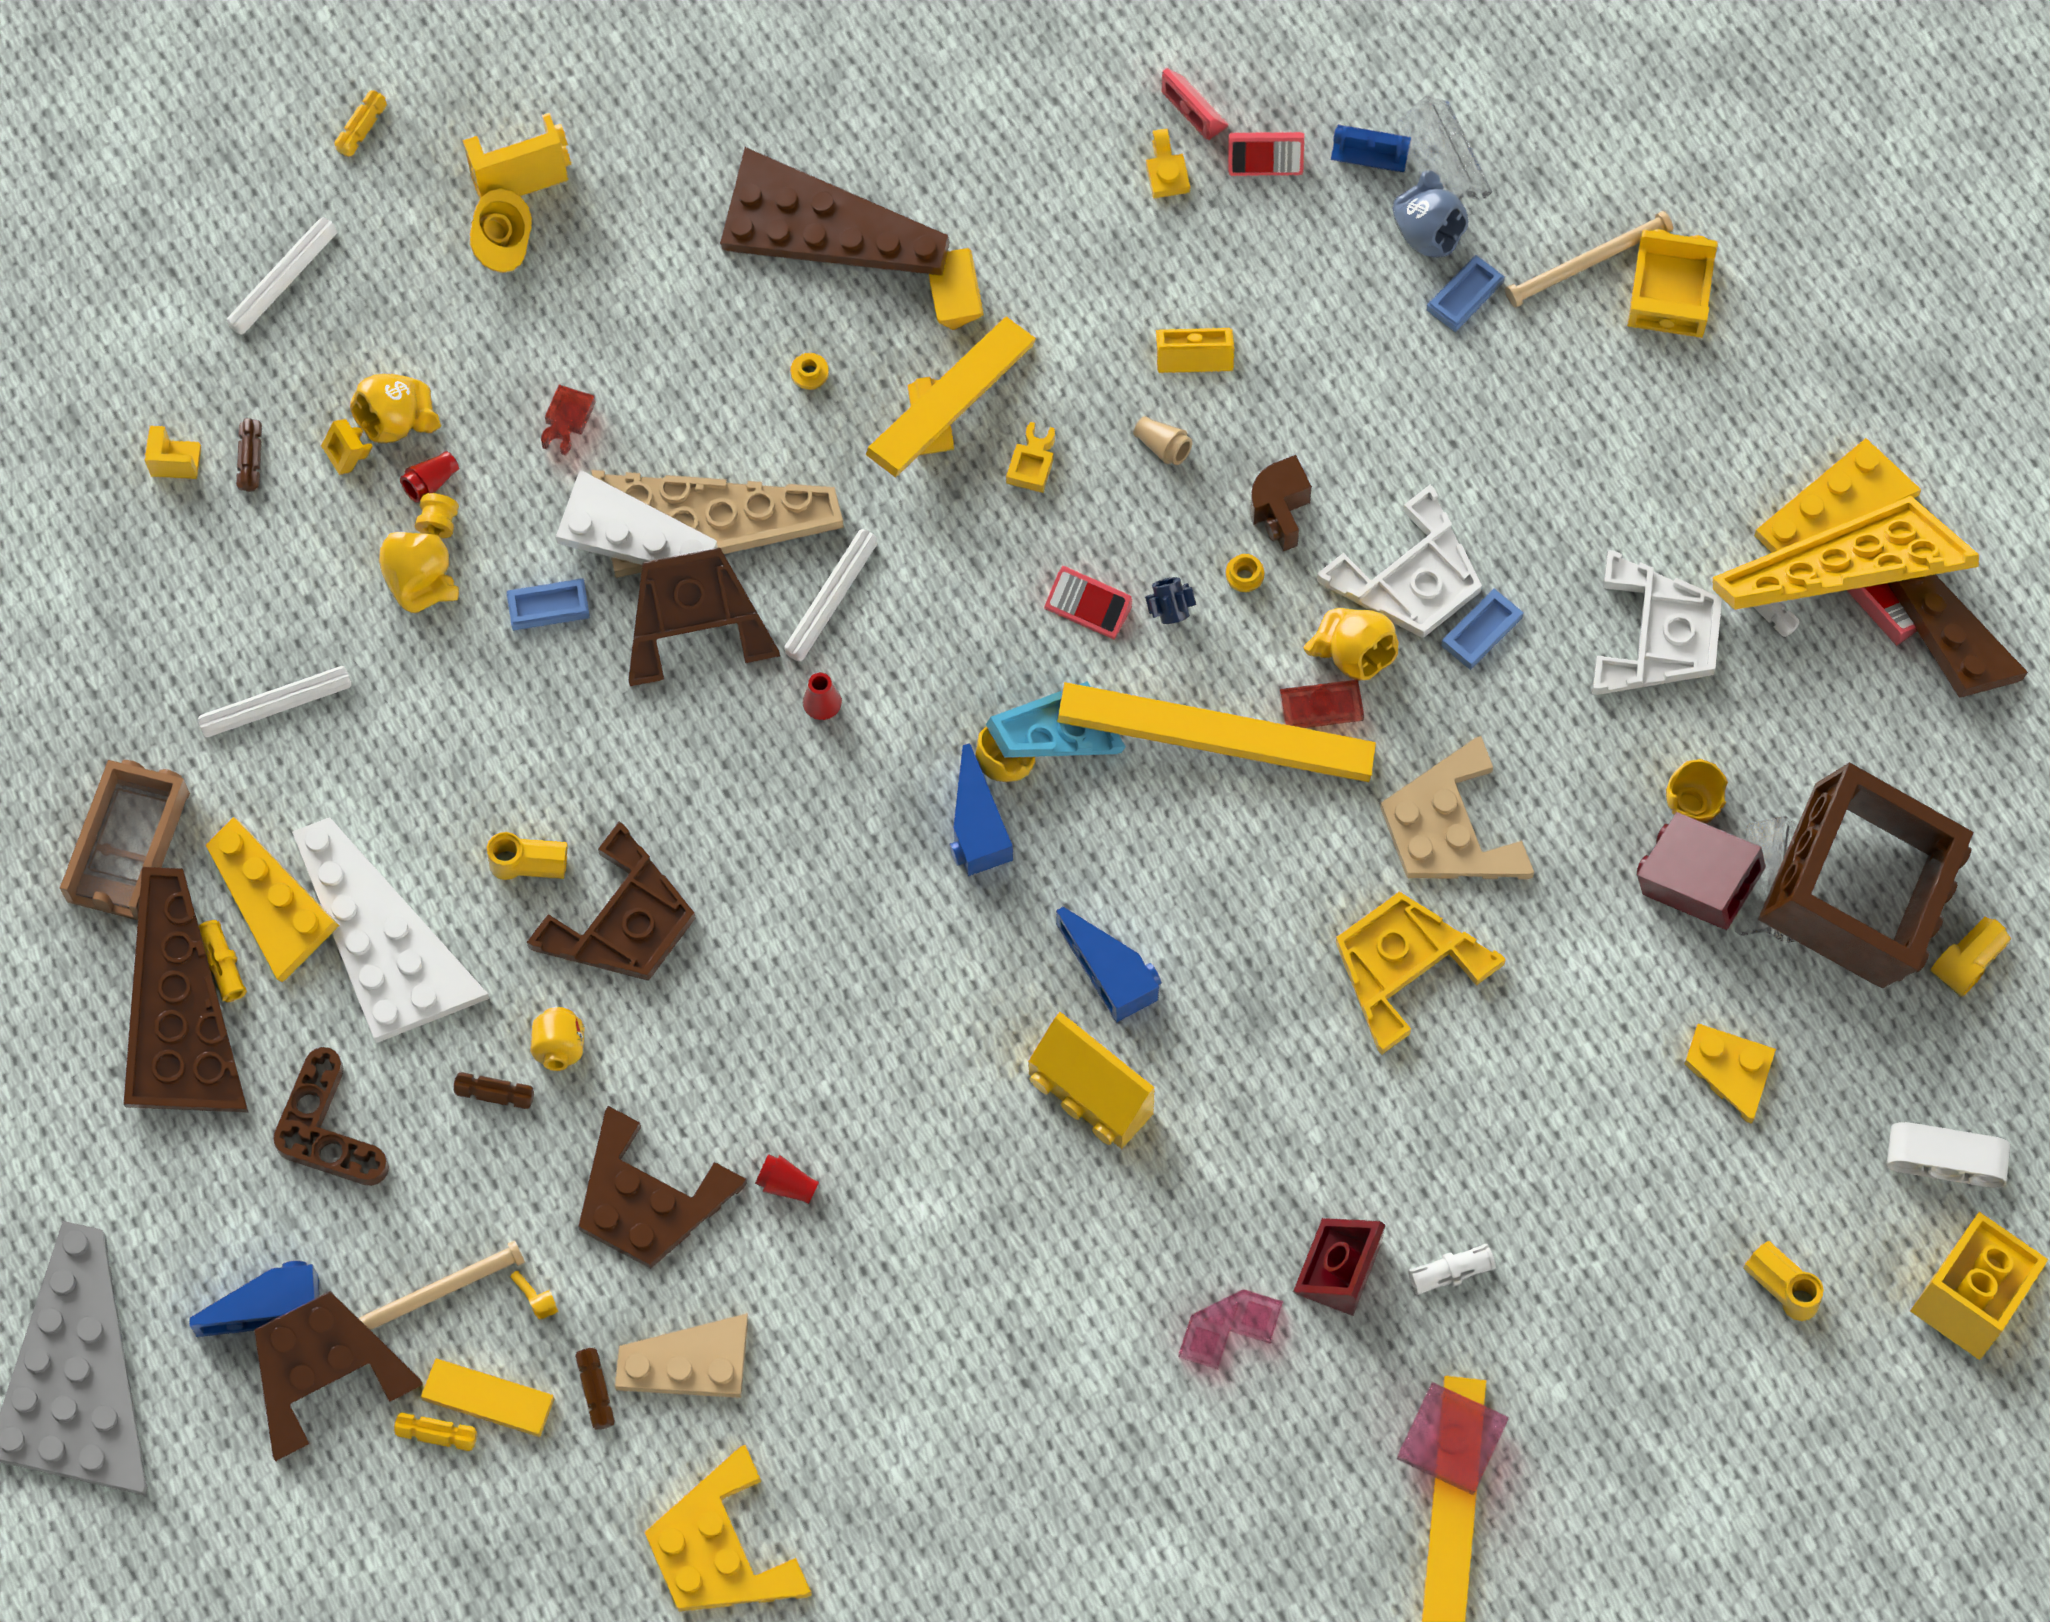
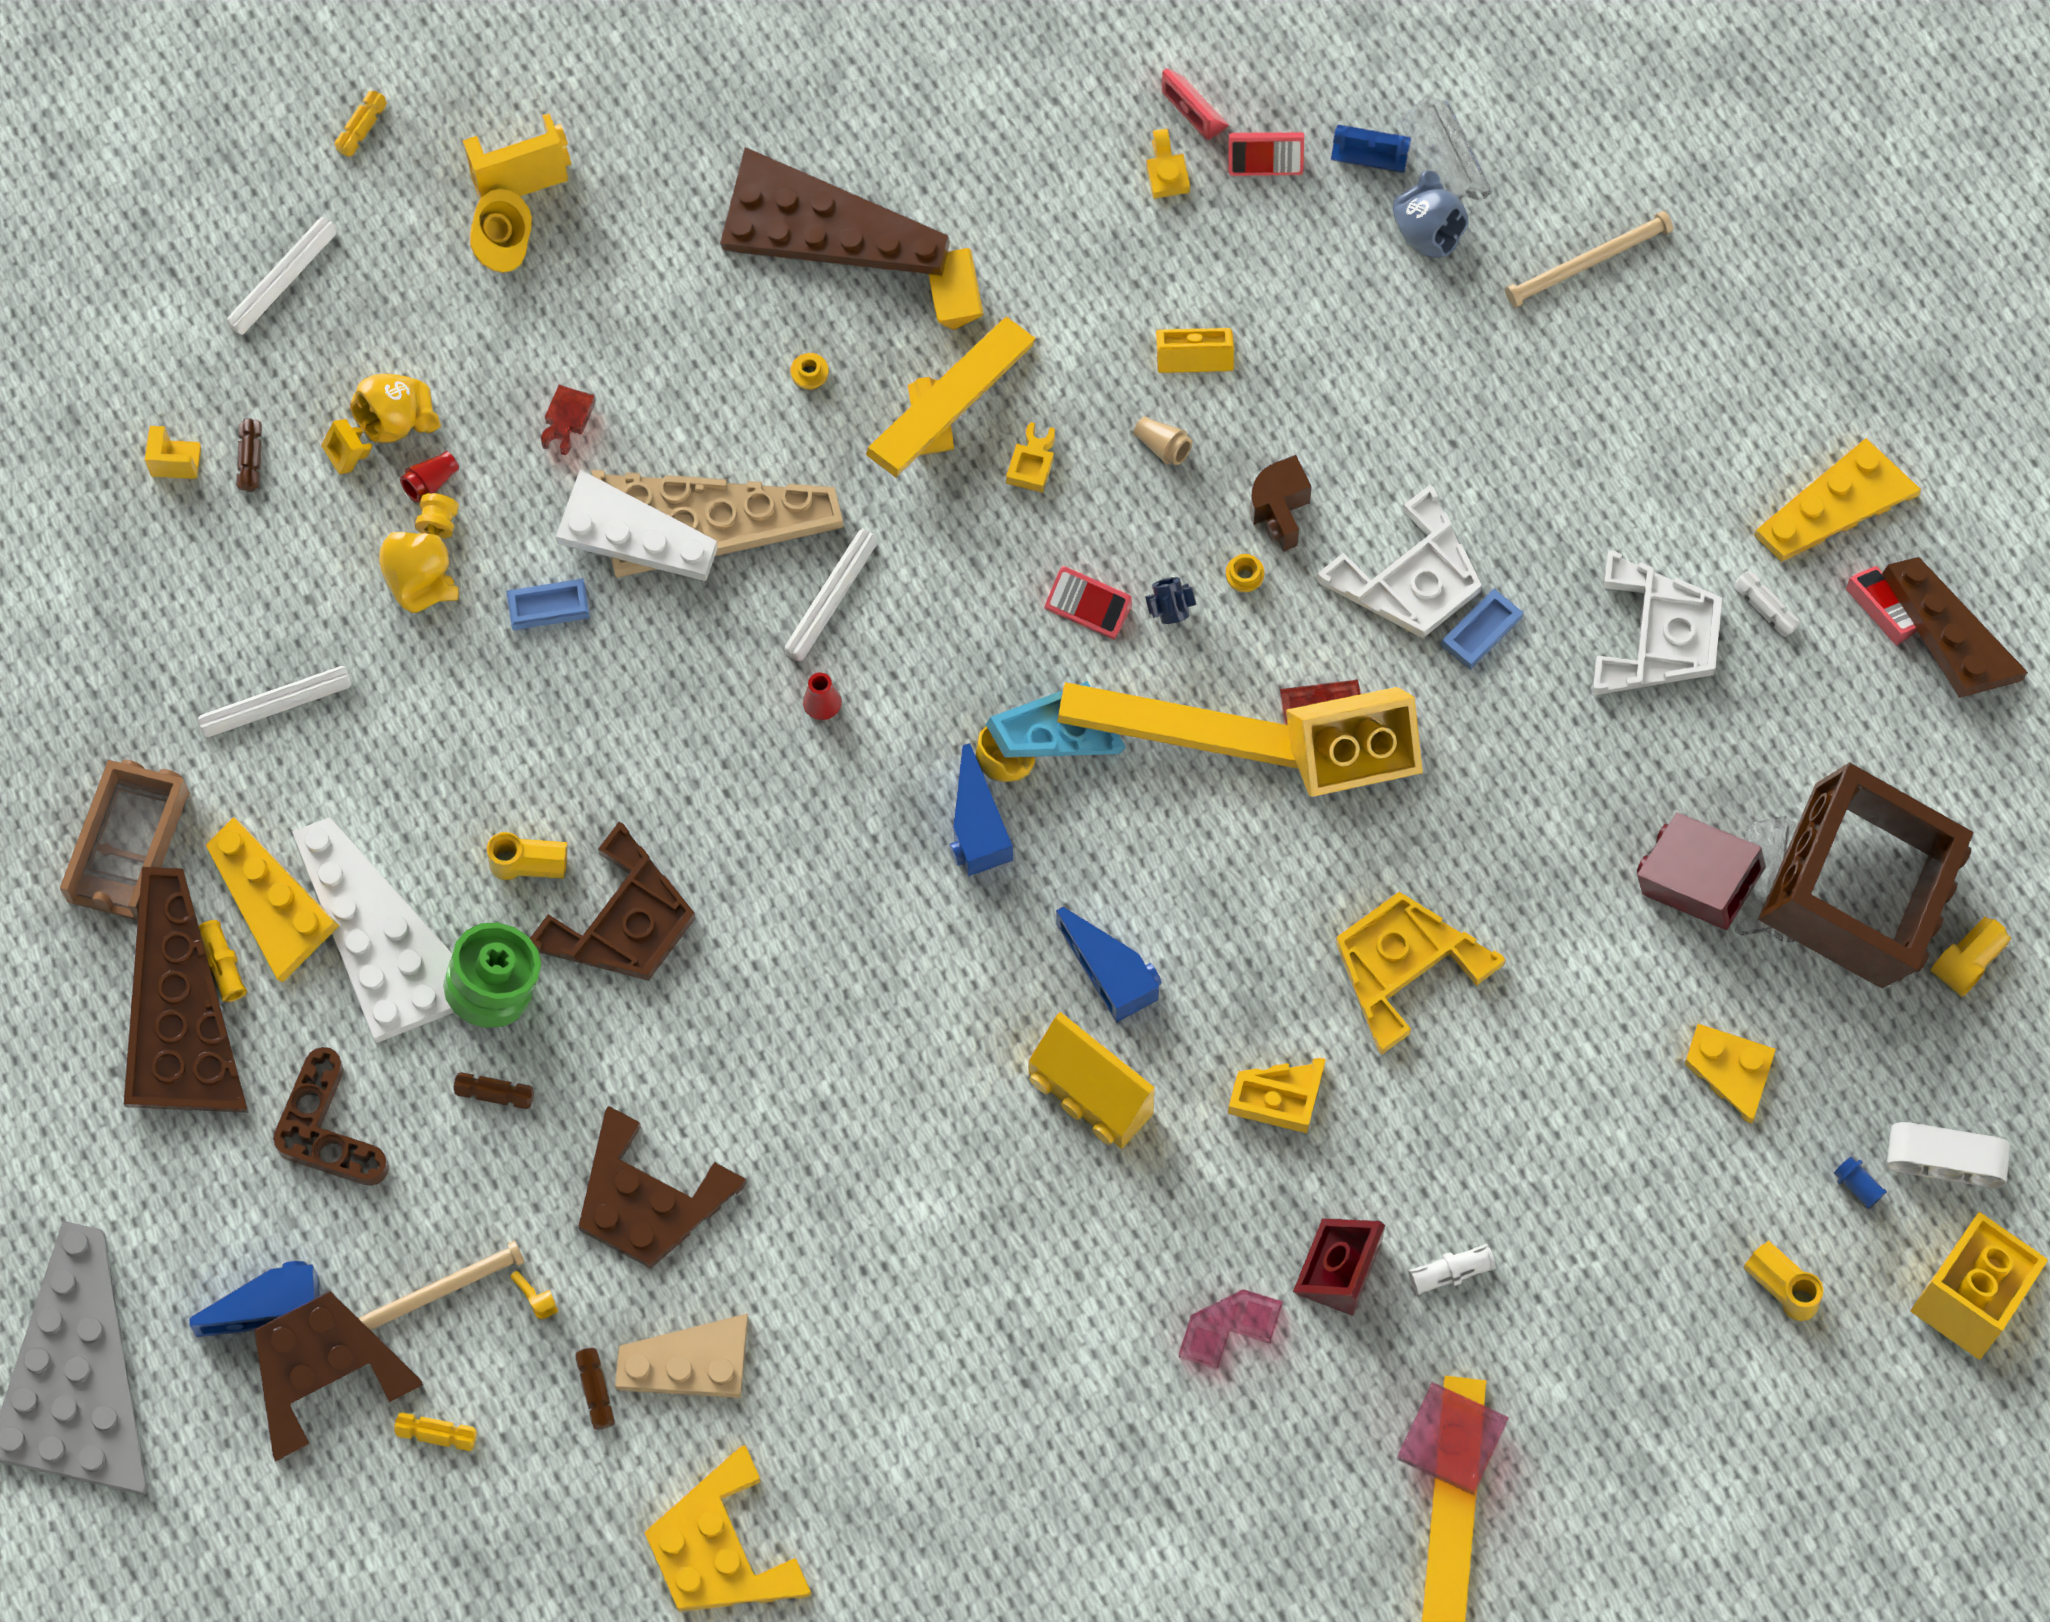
(487, 1397): yellow tile -> none
(491, 975): none -> bright green wheel
(557, 1037): yellow head -> none
(690, 596): reddish brown wing -> none
(785, 1180): red cone -> none
(1278, 1094): none -> yellow wing
(1355, 740): none -> yellow slope
(1356, 641): yellow piece -> none
(1434, 827): tan wing -> none
(1465, 293): medium blue tile -> none
(1672, 283): yellow panel -> none
(1697, 790): yellow hair -> none
(1859, 1182): none -> blue pin
(1867, 551): yellow wing -> none

